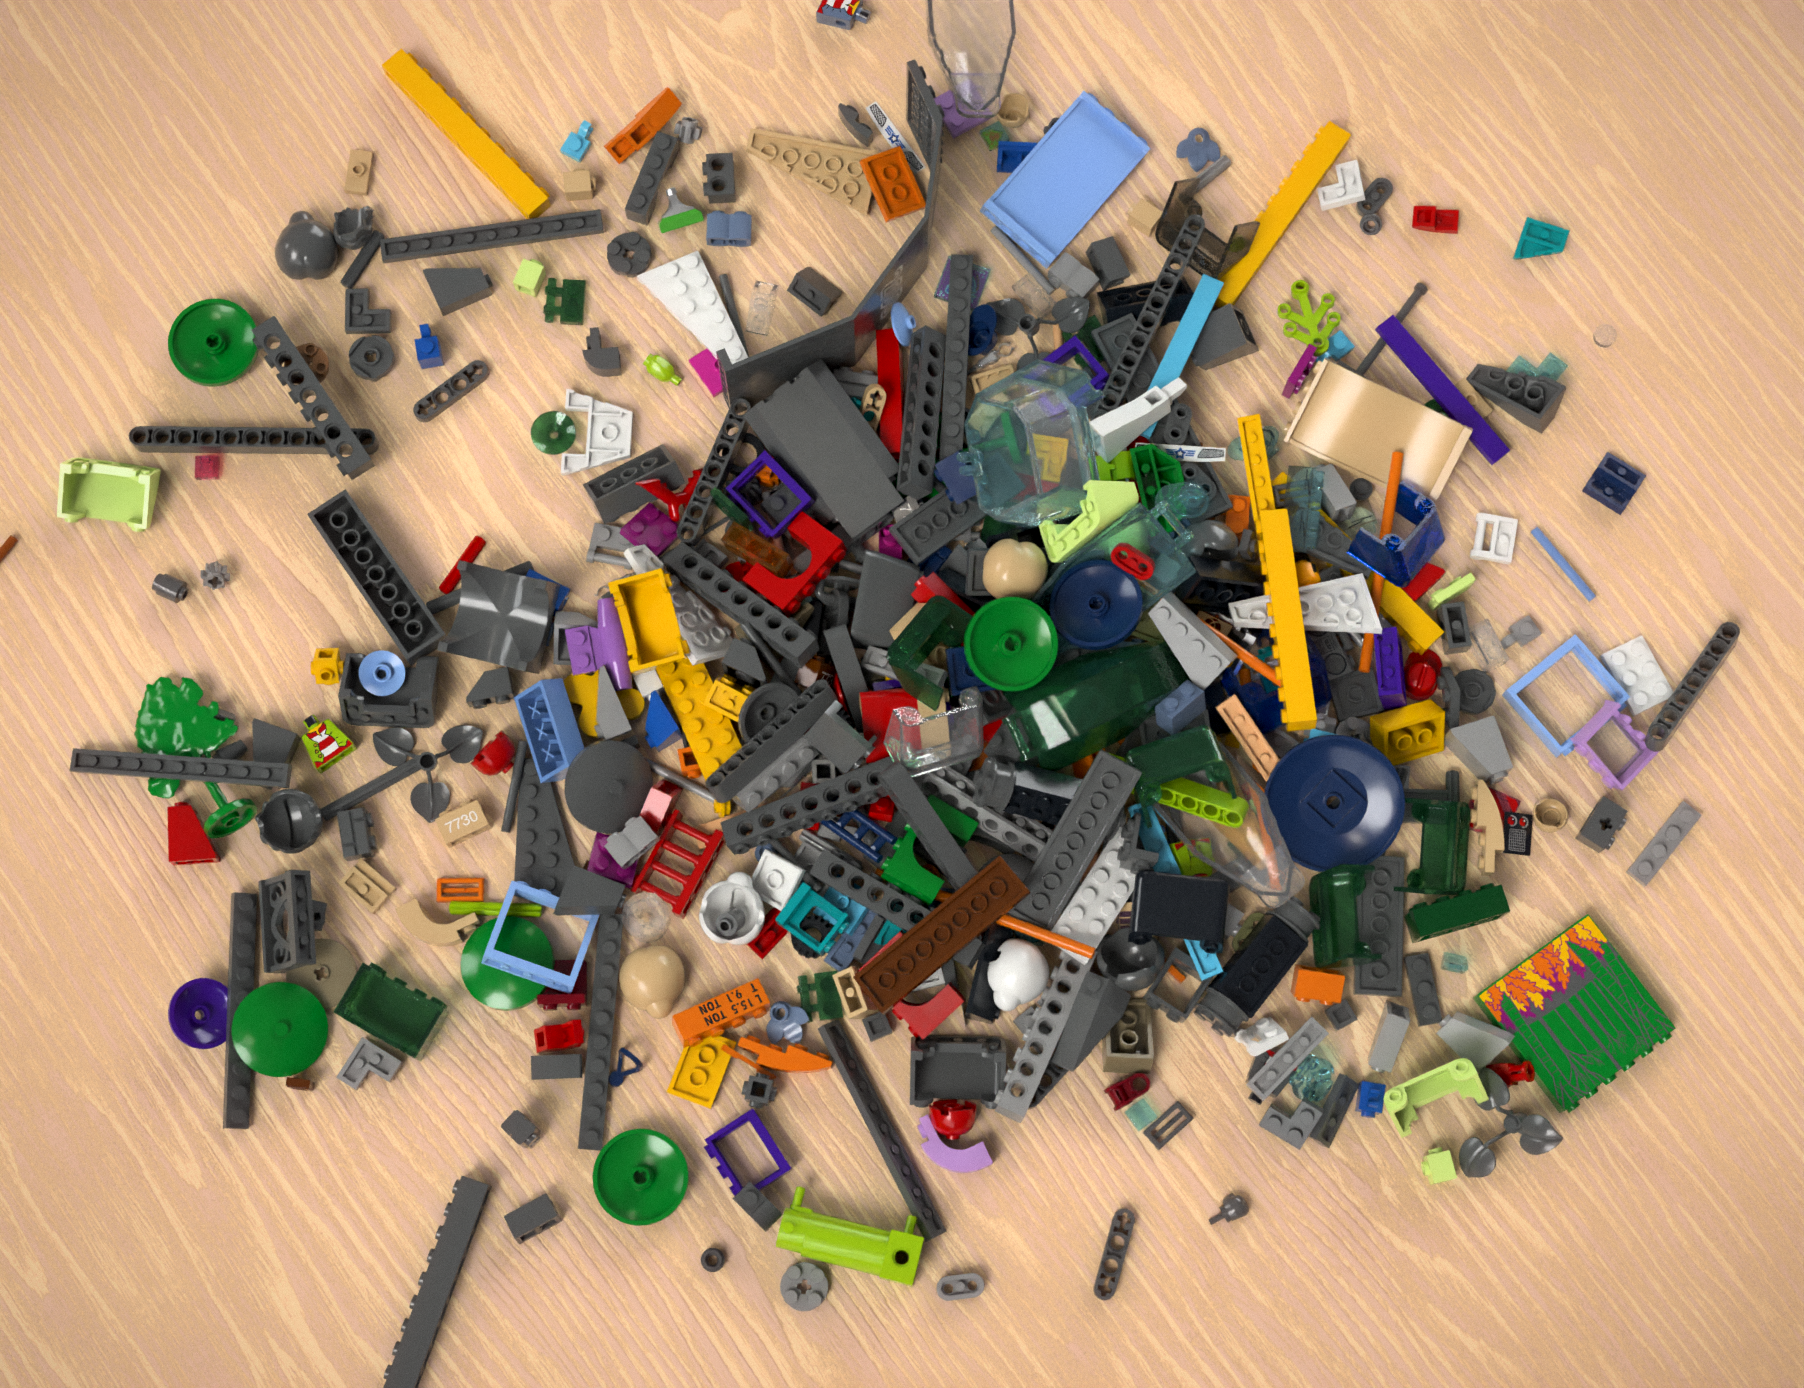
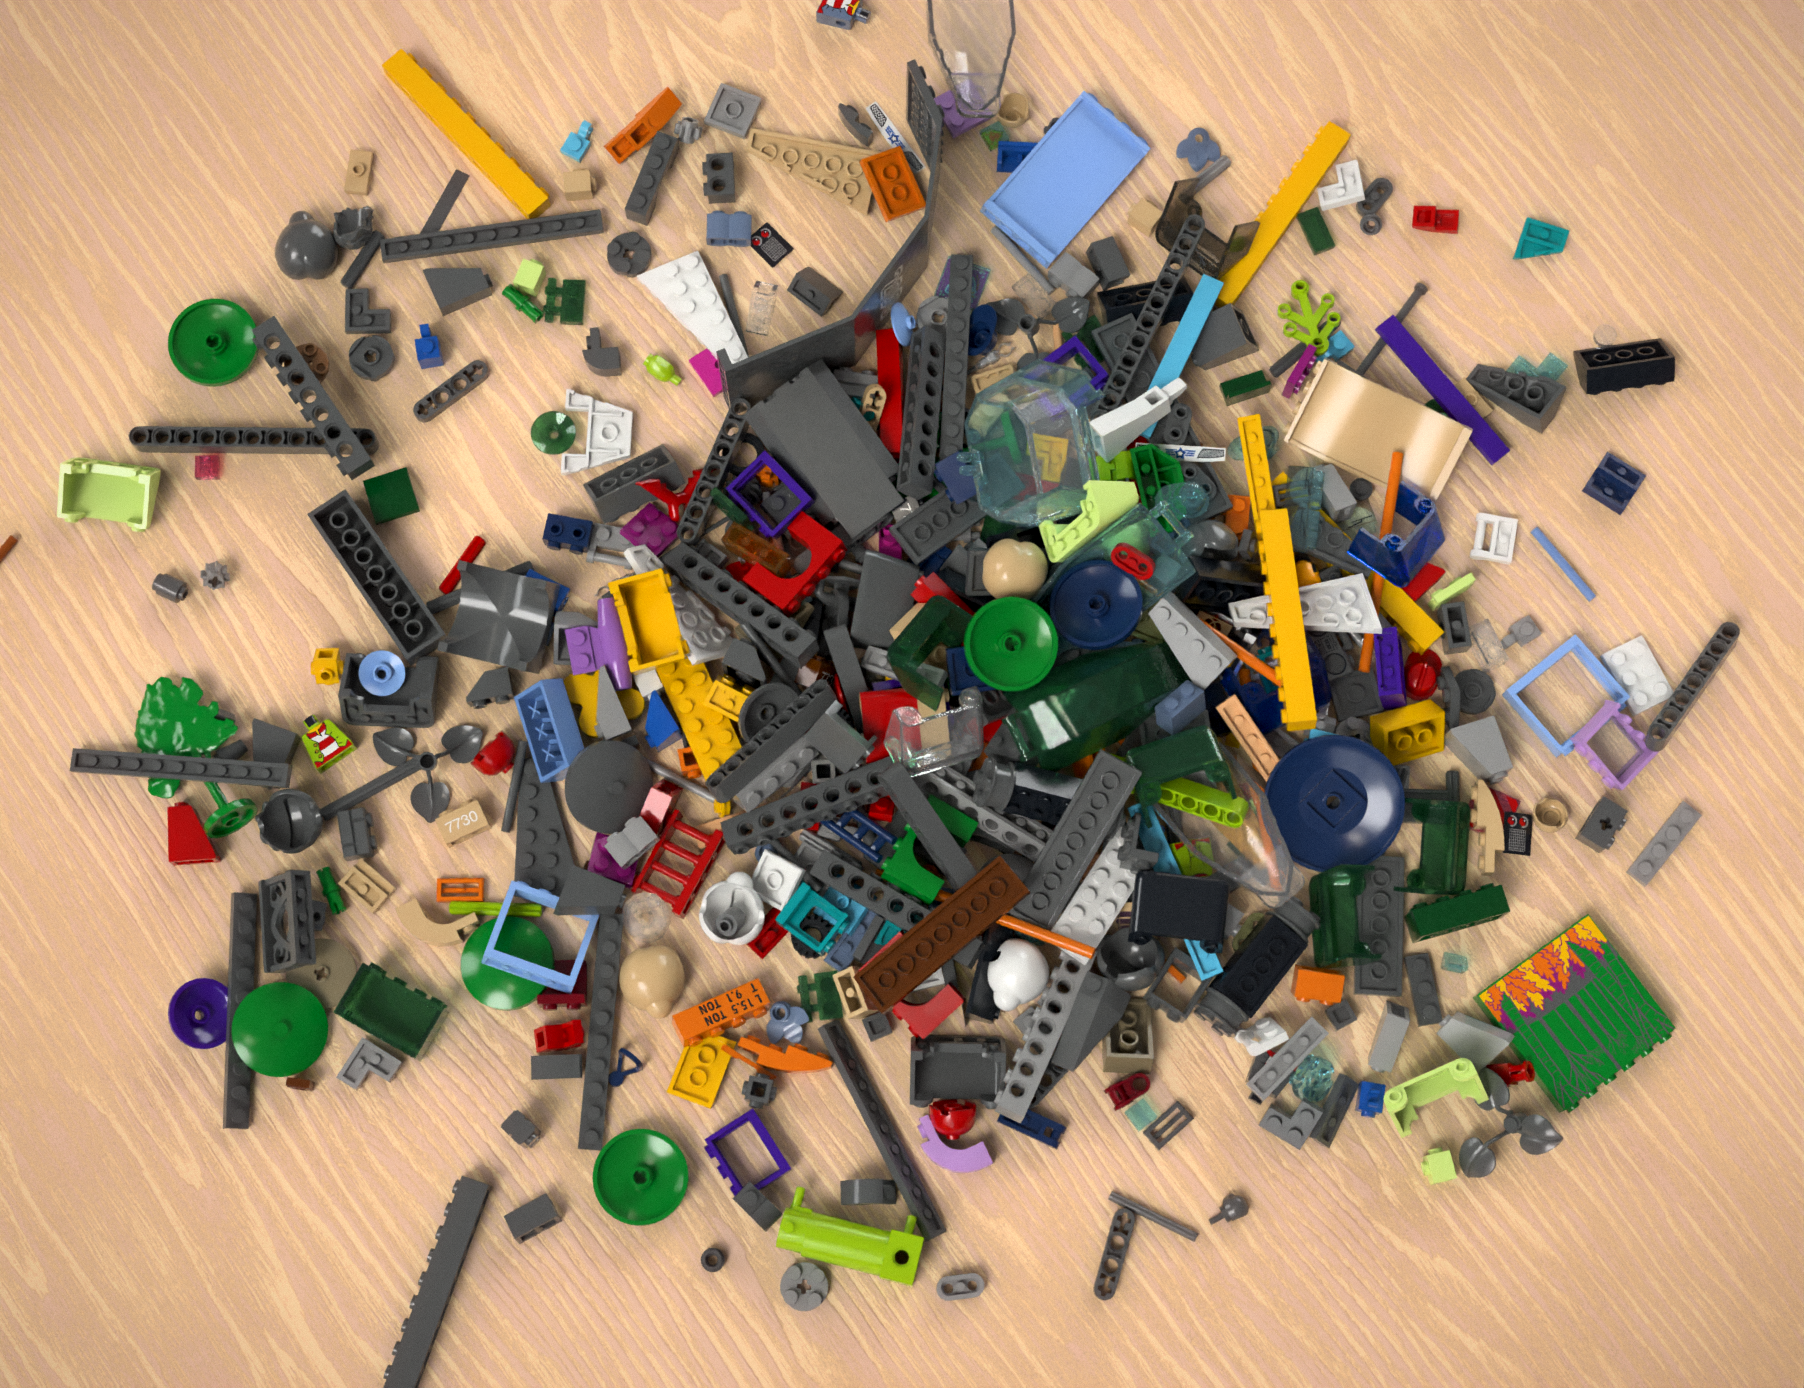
(331, 890): none -> green pin
(391, 496): none -> dark green slope
(445, 202): none -> dark grey sticker
(523, 303): none -> green pin
(567, 533): none -> dark blue brick
(678, 214): bright green piece -> none
(732, 111): none -> light grey plate
(770, 244): none -> black sticker
(868, 1192): none -> dark grey brick
(927, 310): none -> light grey plate
(1033, 1126): none -> dark blue plate
(1153, 1216): none -> dark grey bar
(1244, 388): none -> dark green panel
(1293, 355): none -> dark grey axle
(1315, 231): none -> clear green tile
(1624, 366): none -> black slope

